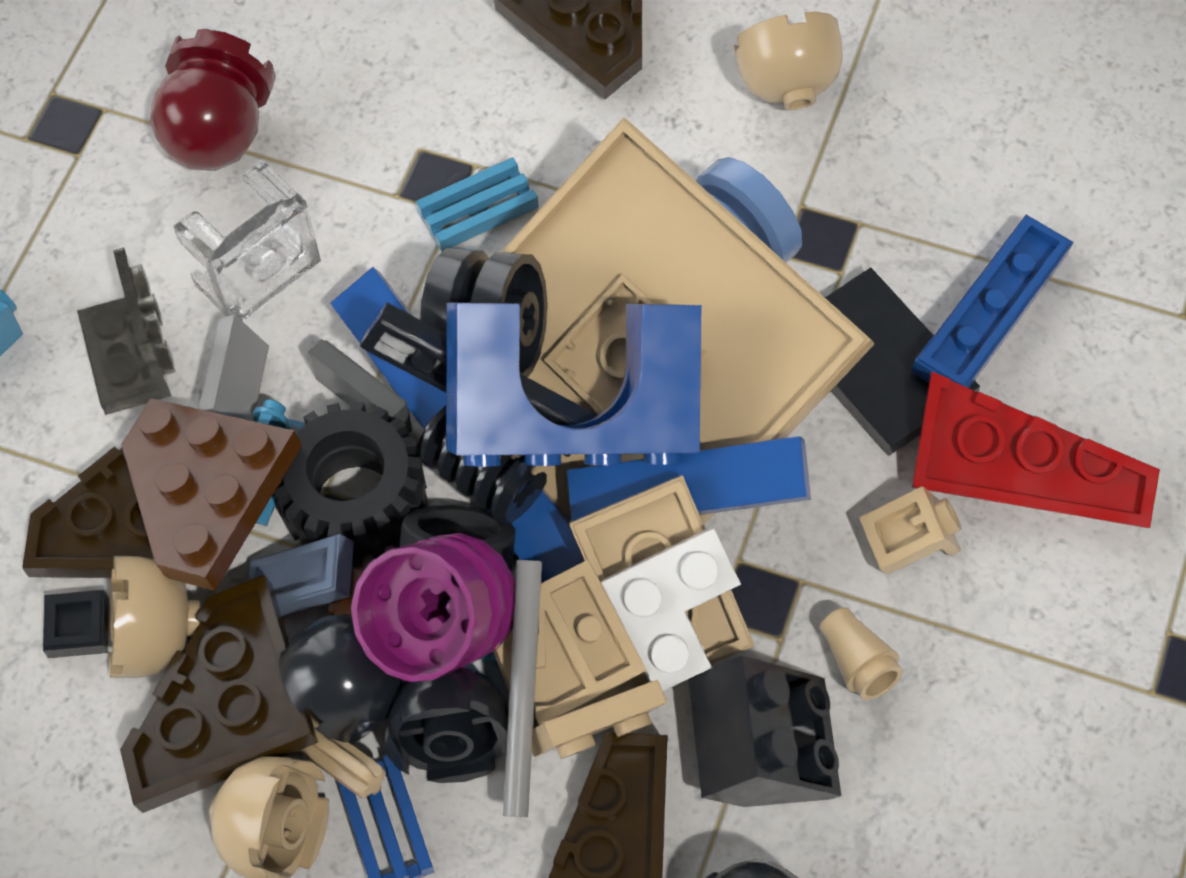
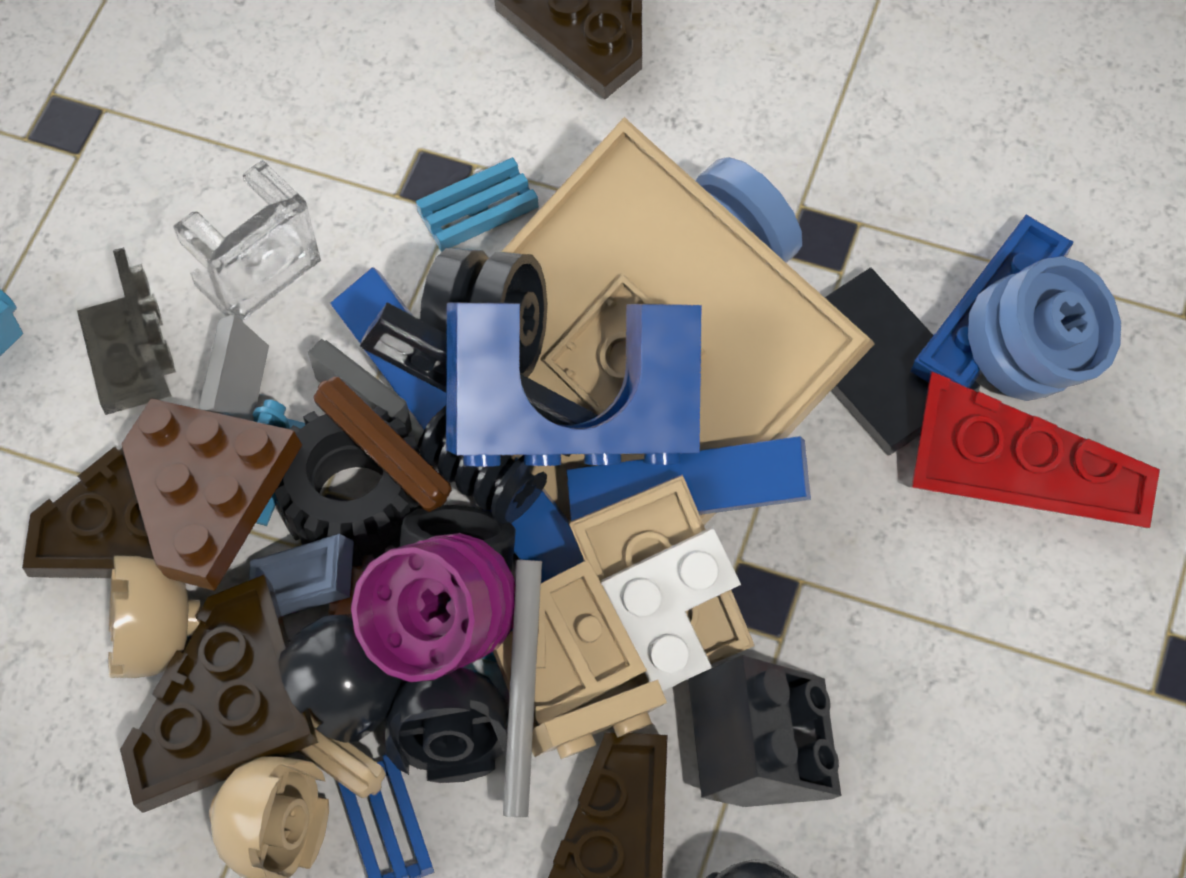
(76, 624): black tile -> none
(210, 100): dark red tile -> none
(382, 444): none -> reddish brown axle
(792, 60): tan cylinder -> none
(862, 657): tan cone -> none
(911, 529): tan bracket -> none
(1044, 329): none -> medium blue wheel

